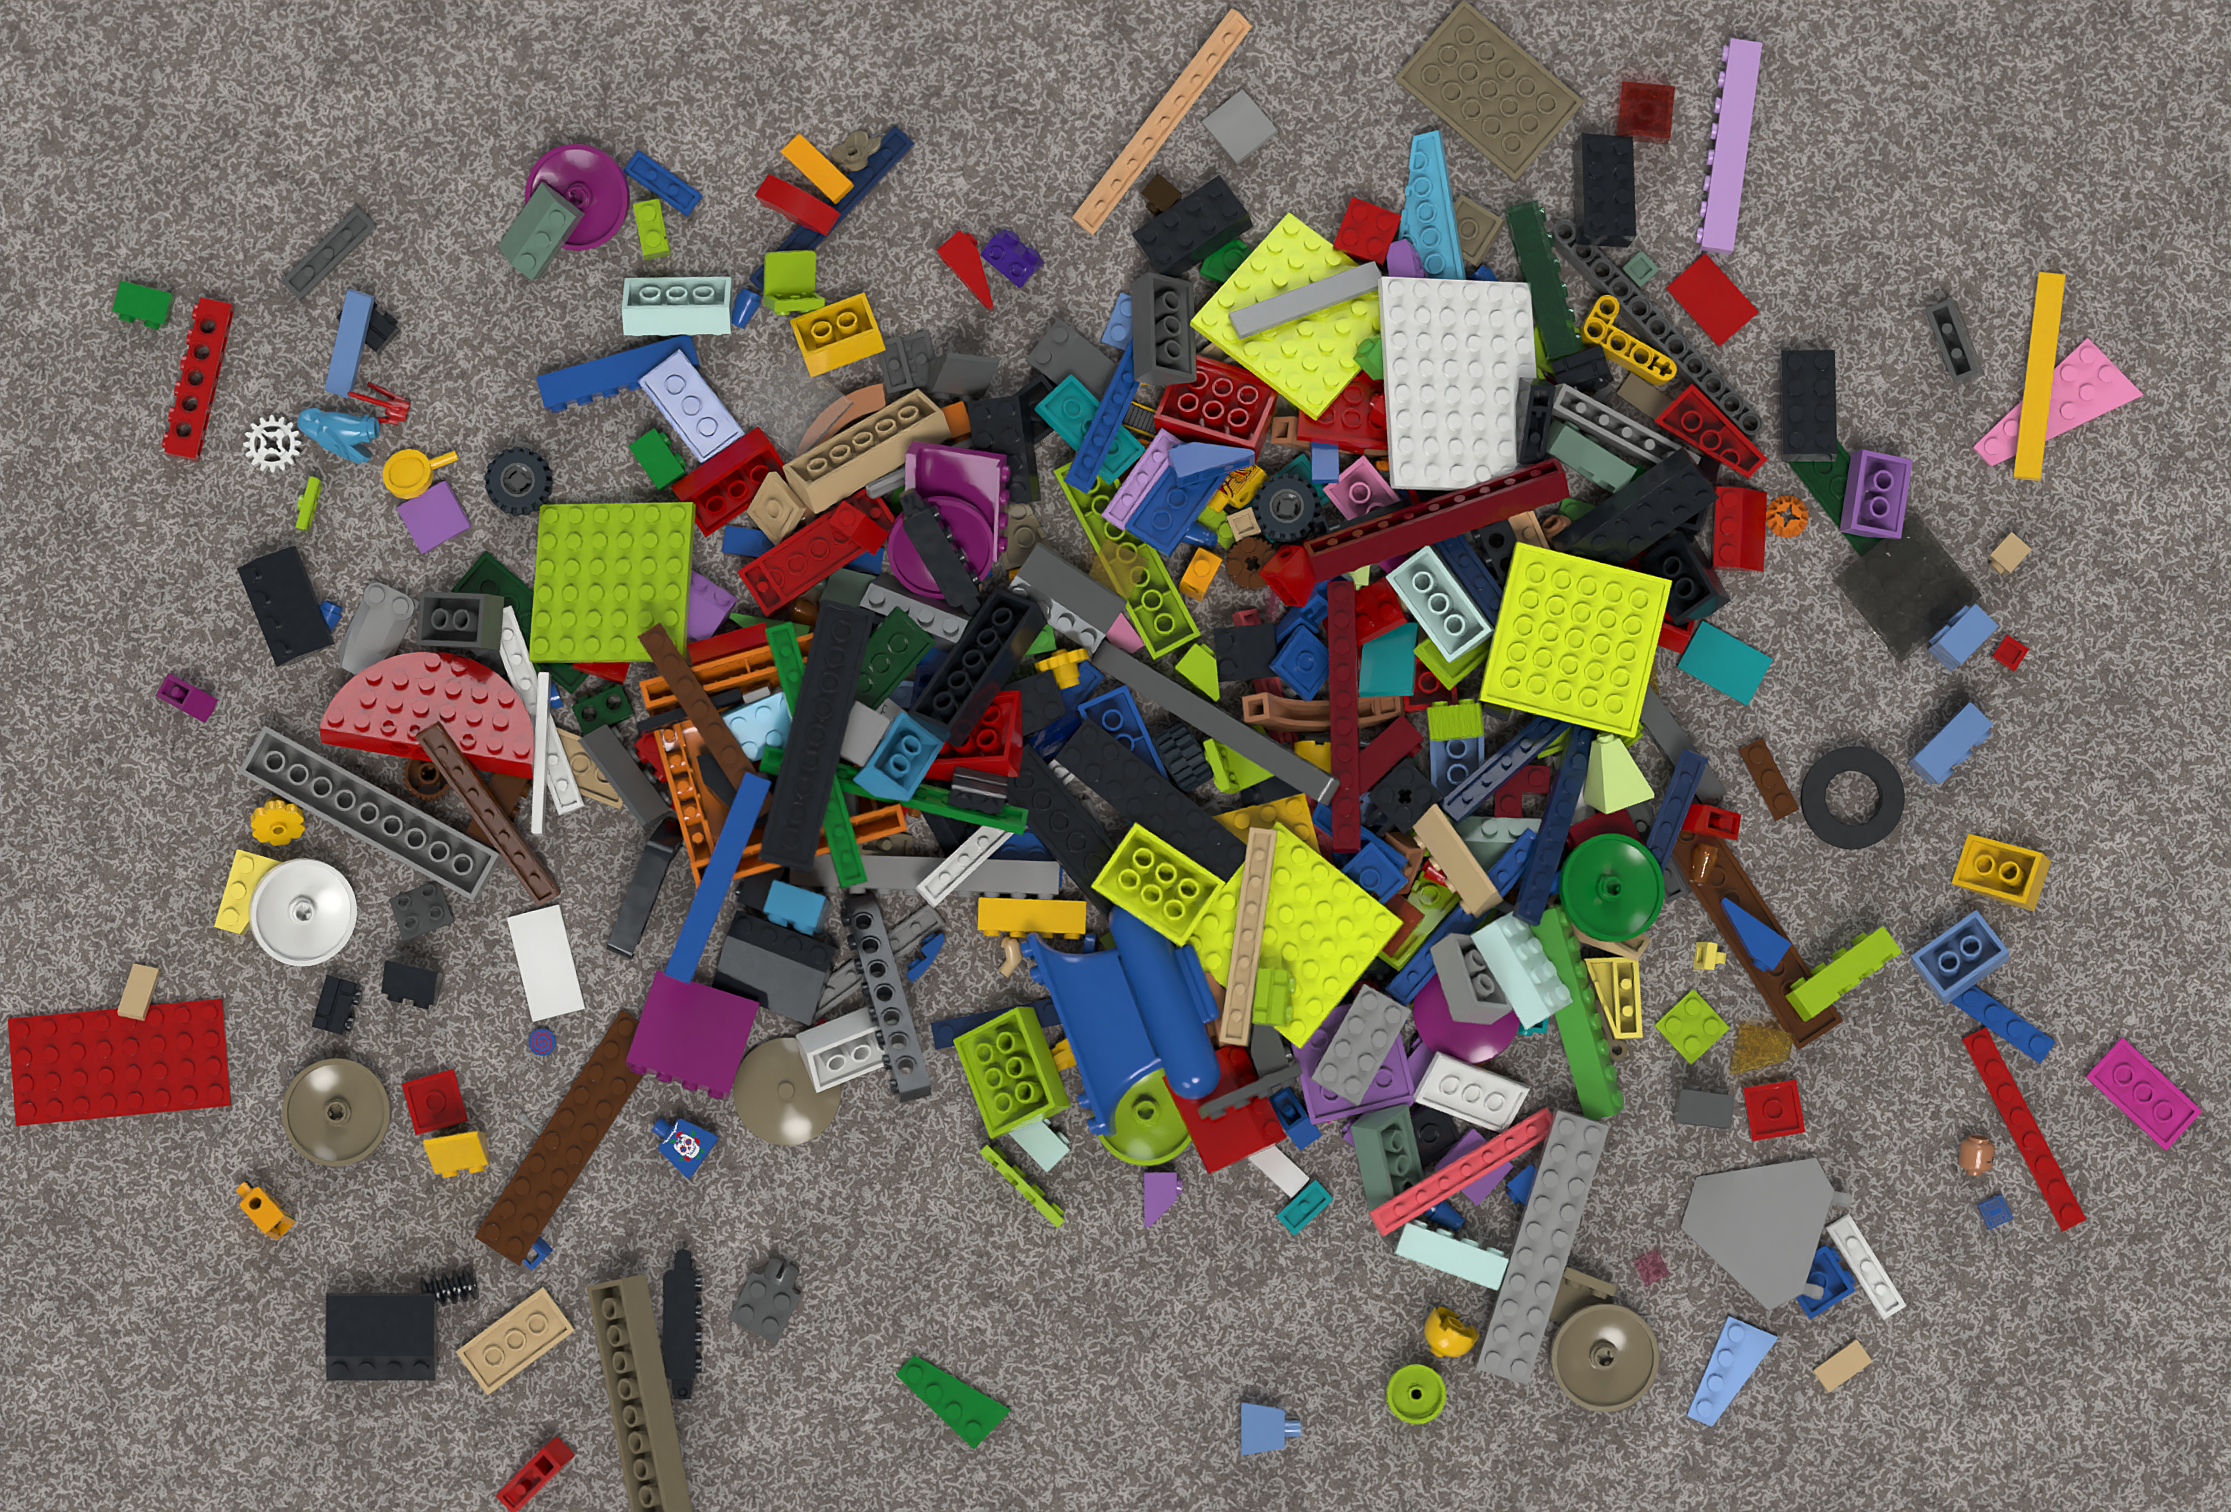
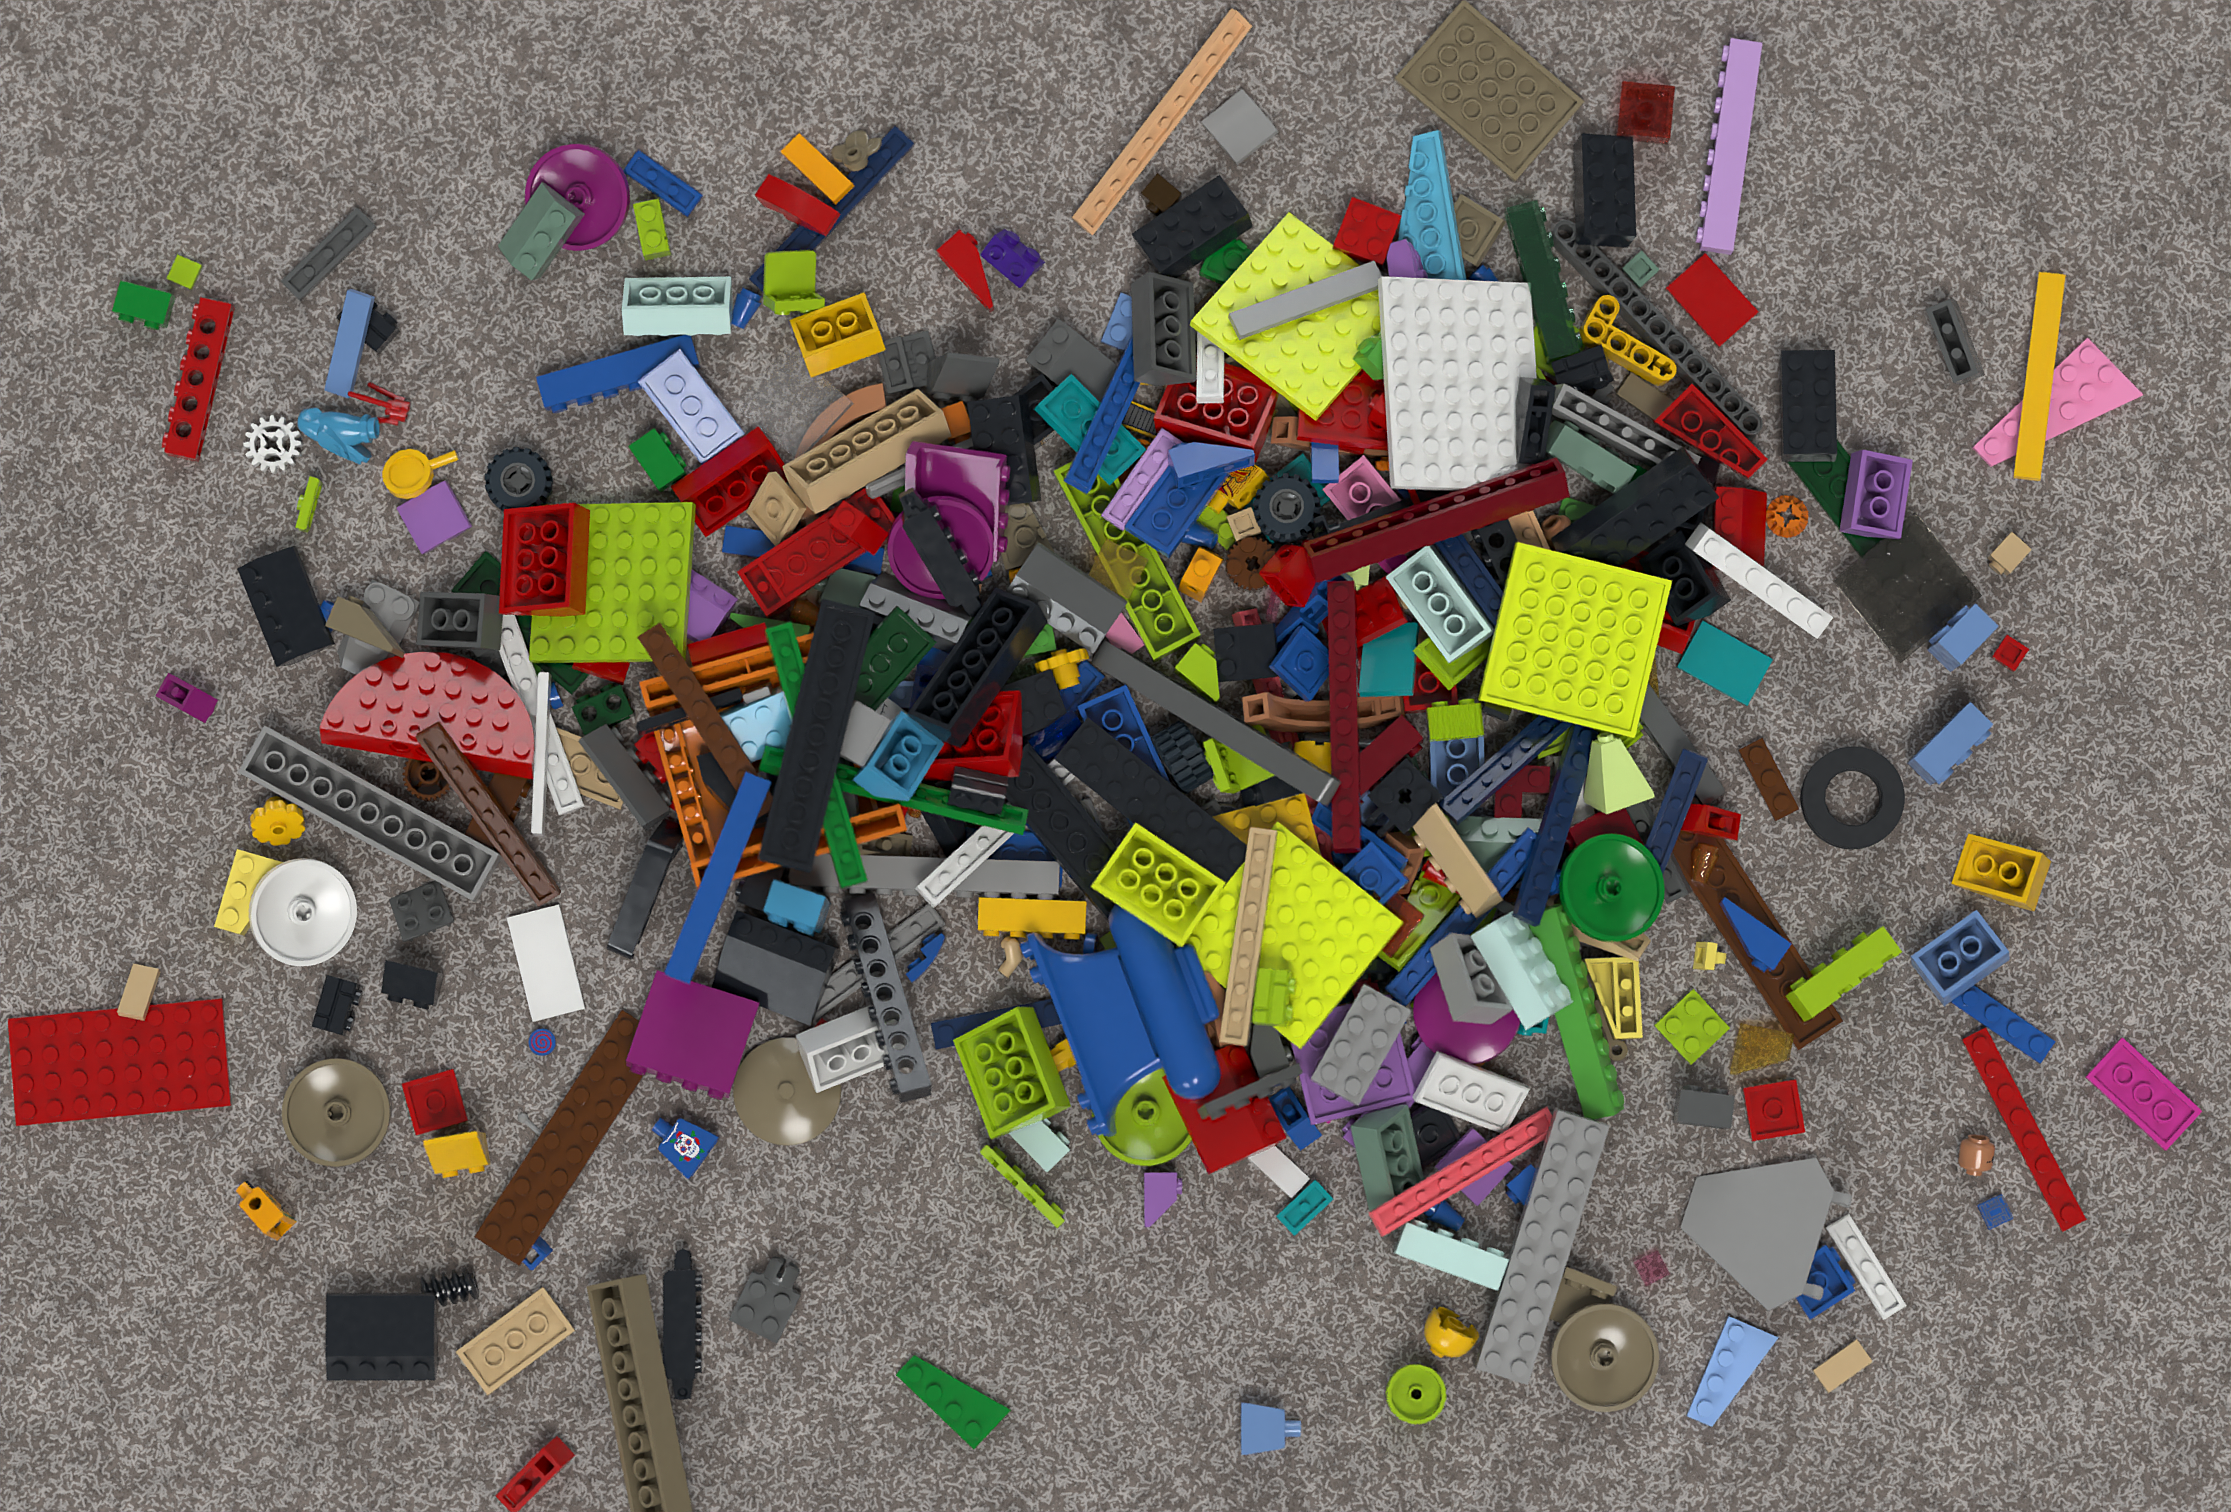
(184, 272): none -> lime tile
(361, 623): none -> dark tan slope
(544, 560): none -> red slope
(1209, 371): none -> white tile
(1758, 580): none -> white brick

